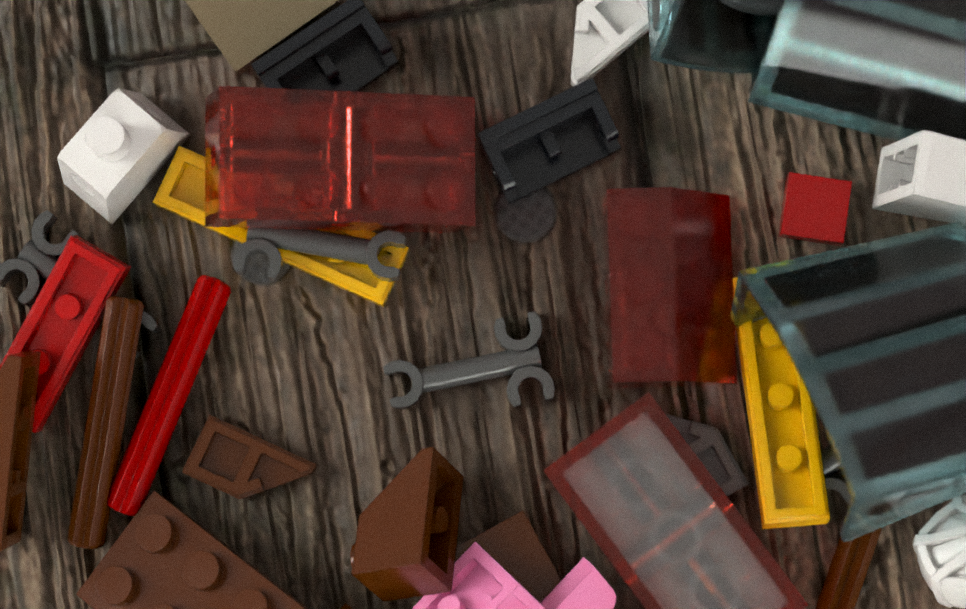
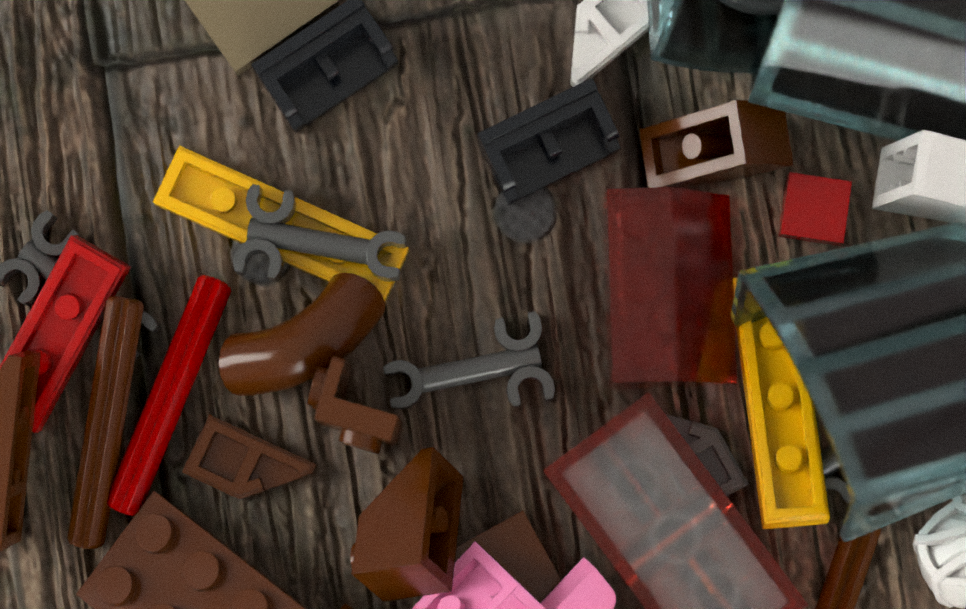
(119, 152): white torso -> none
(295, 348): none -> reddish brown cylinder
(339, 160): clear red brick -> none
(359, 425): none -> reddish brown bracket
(716, 145): none -> reddish brown slope

